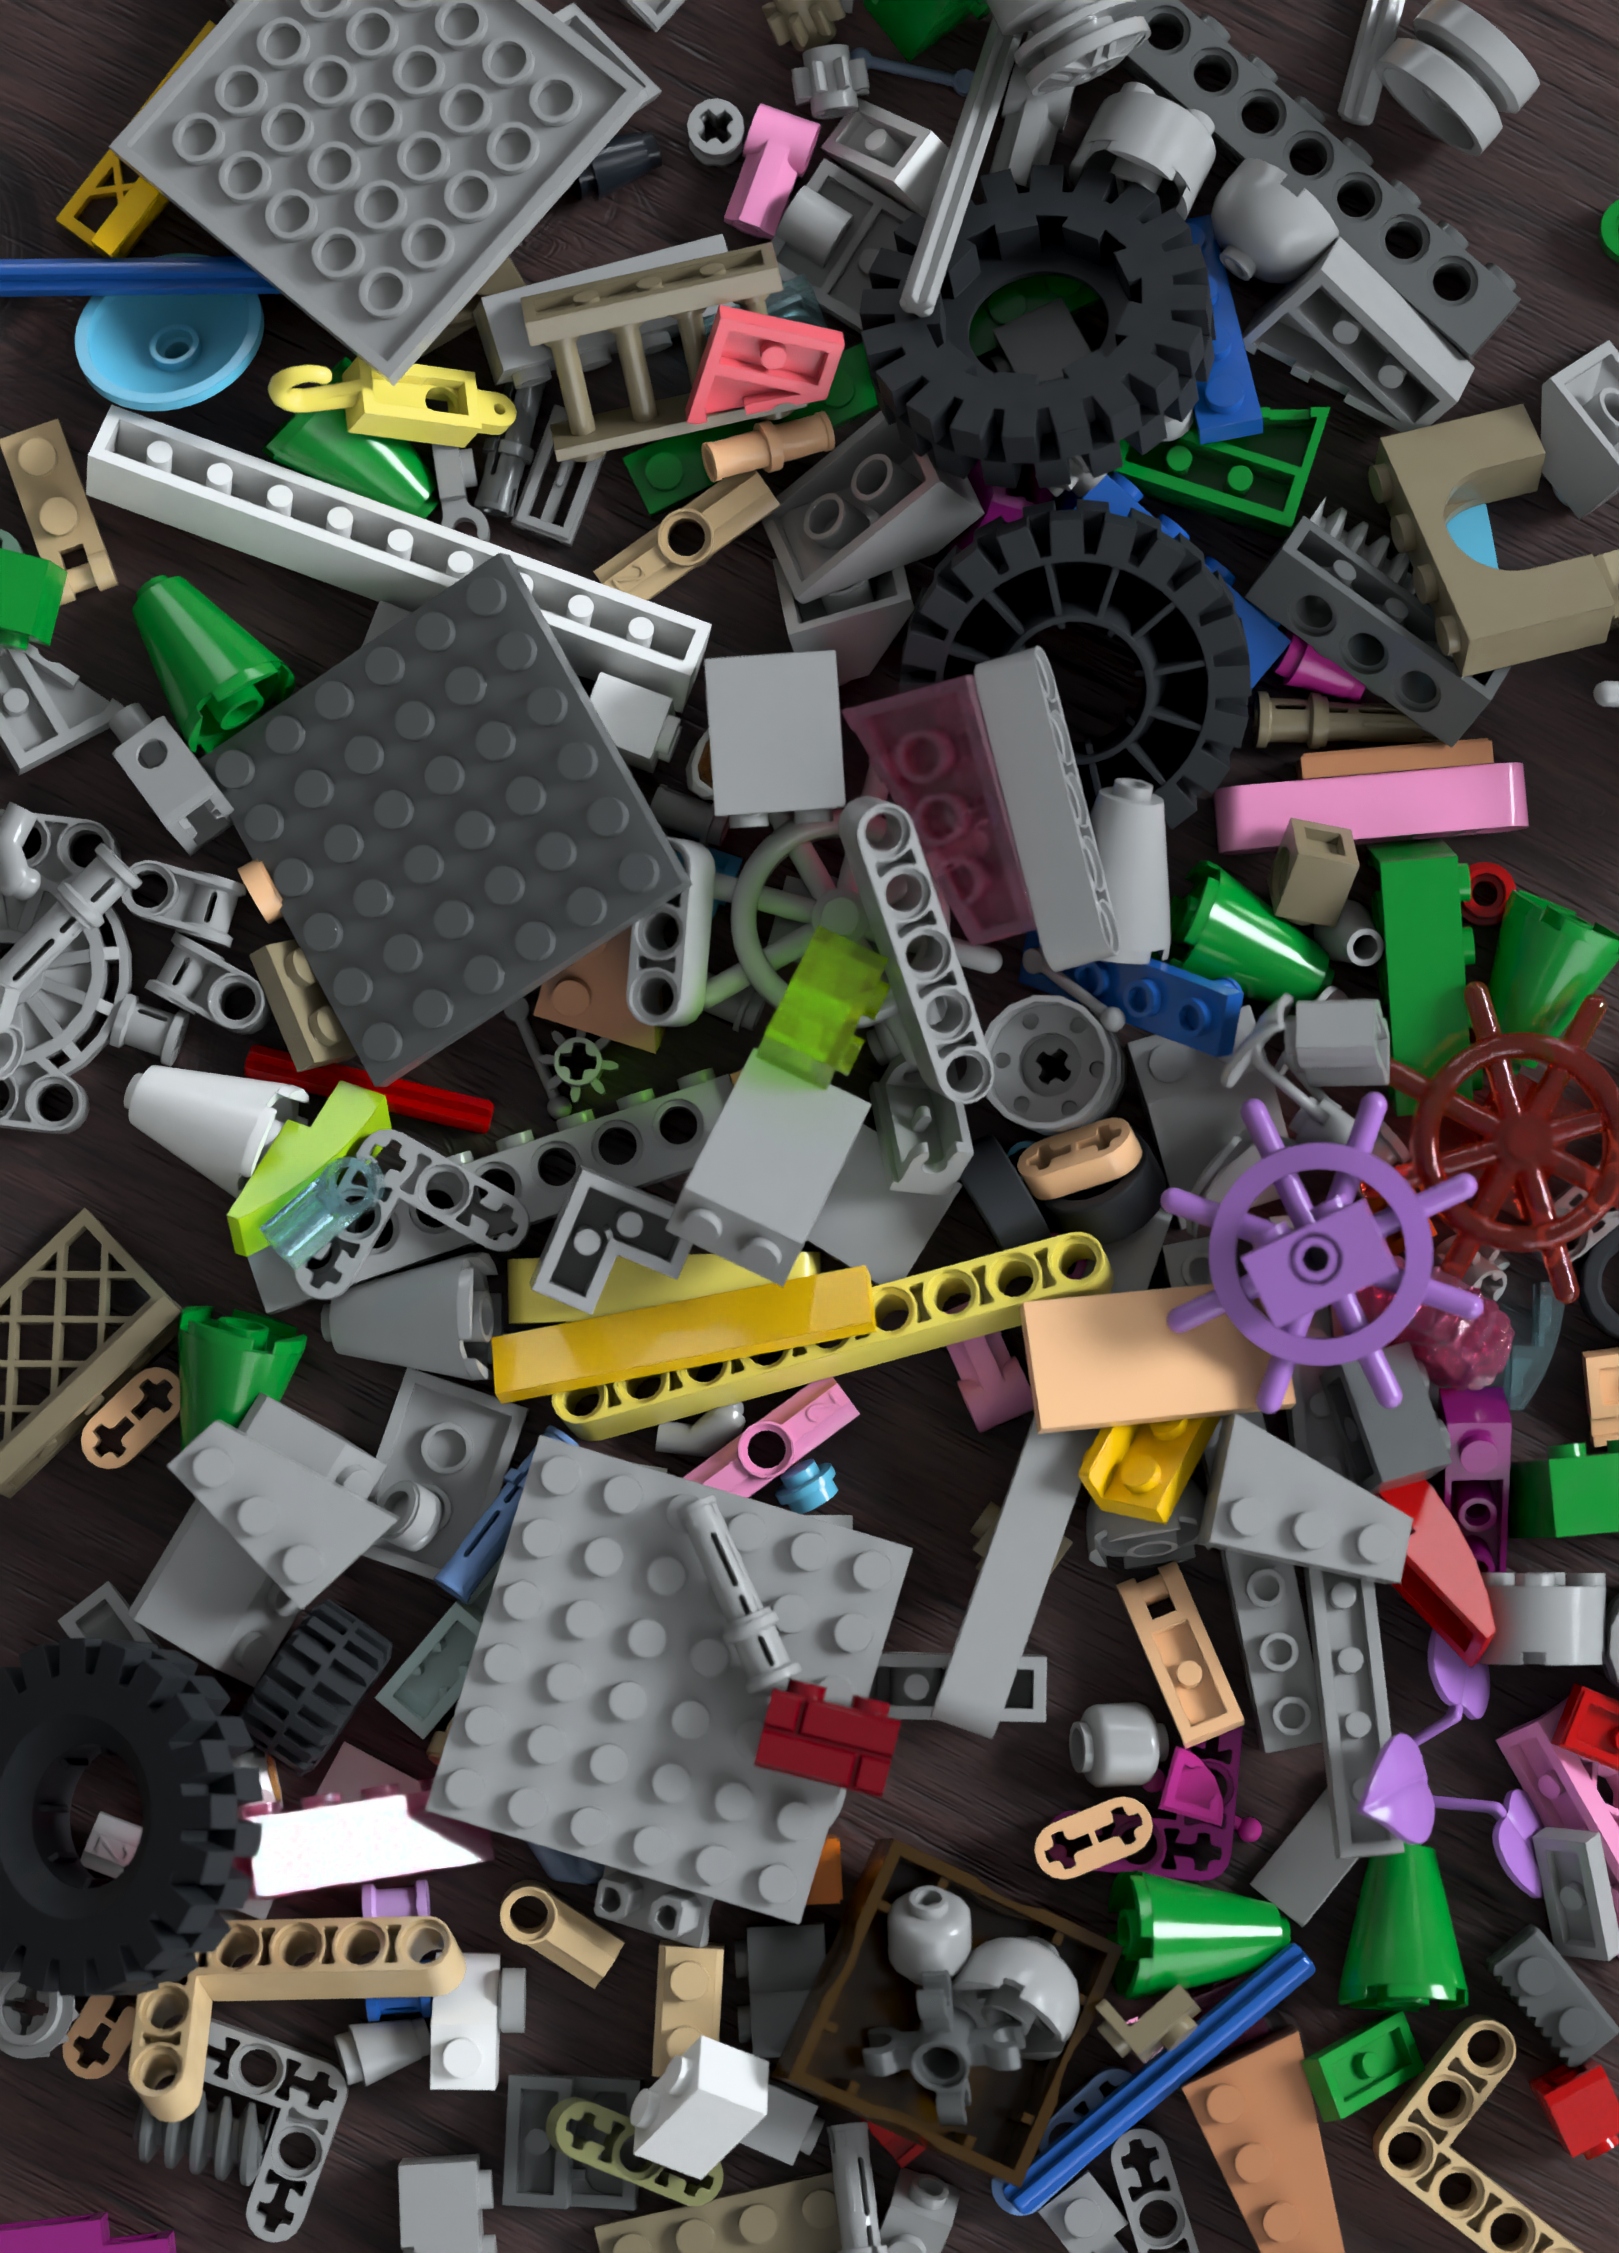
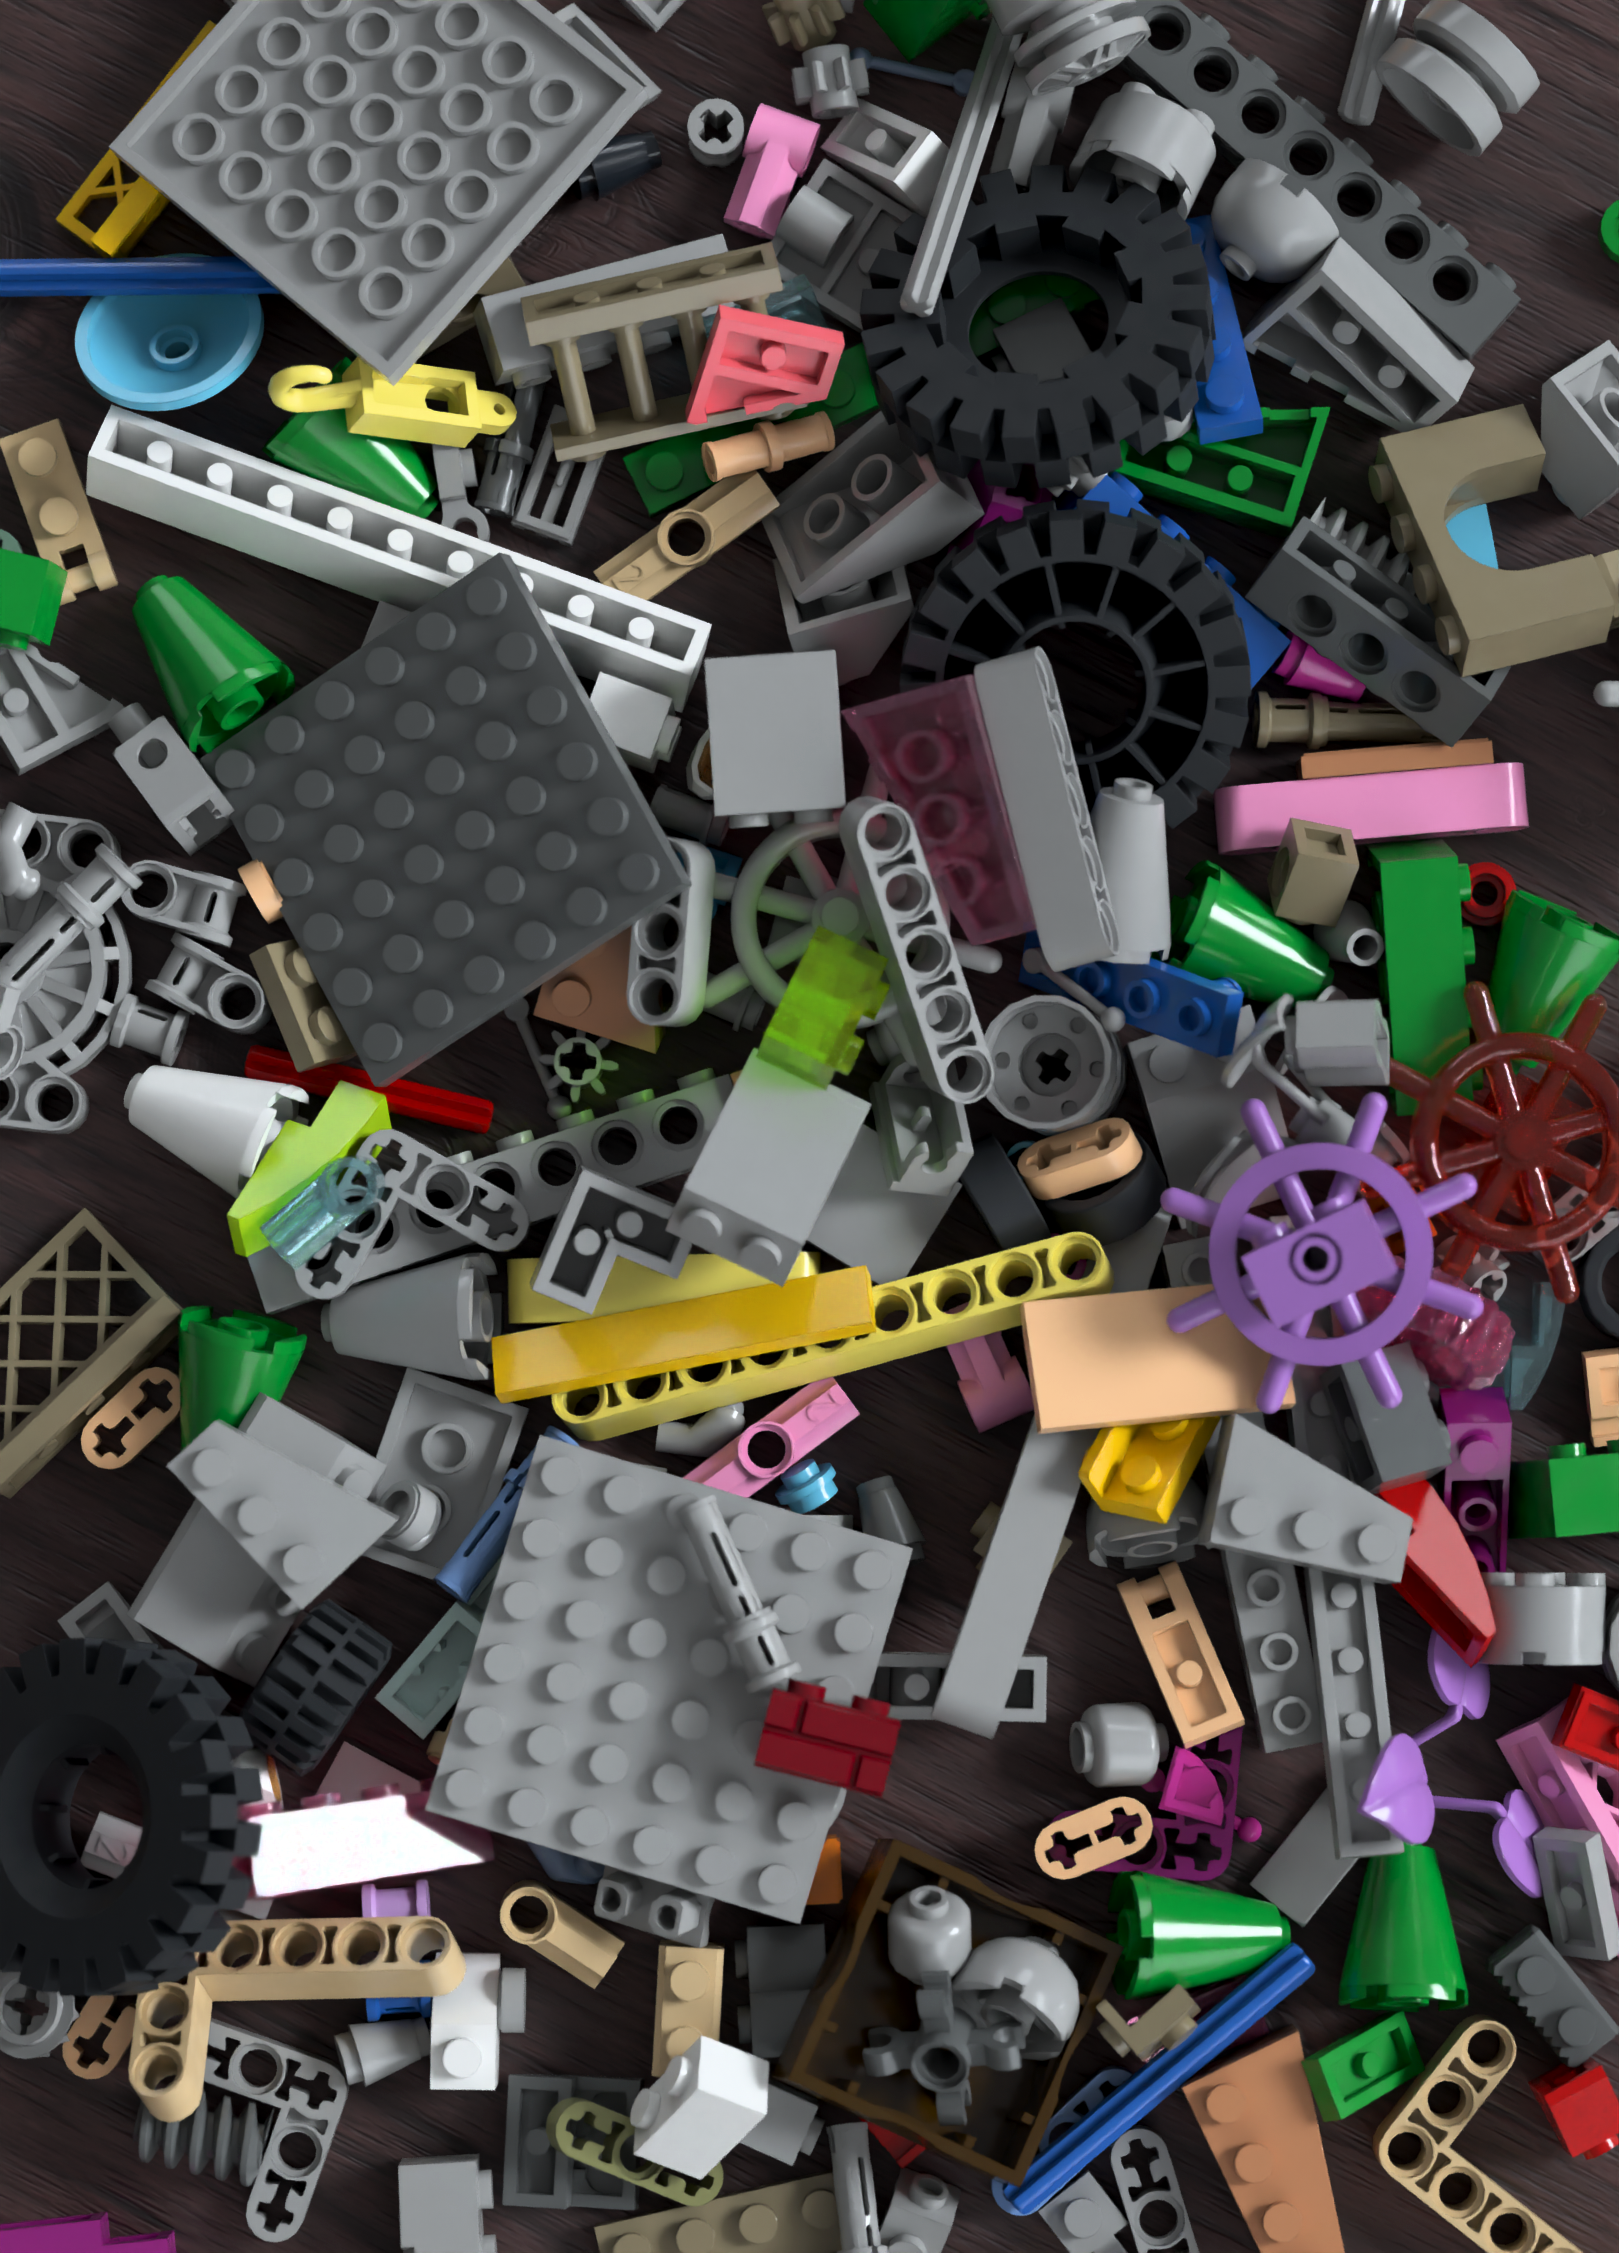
(888, 1517): none -> dark grey cone

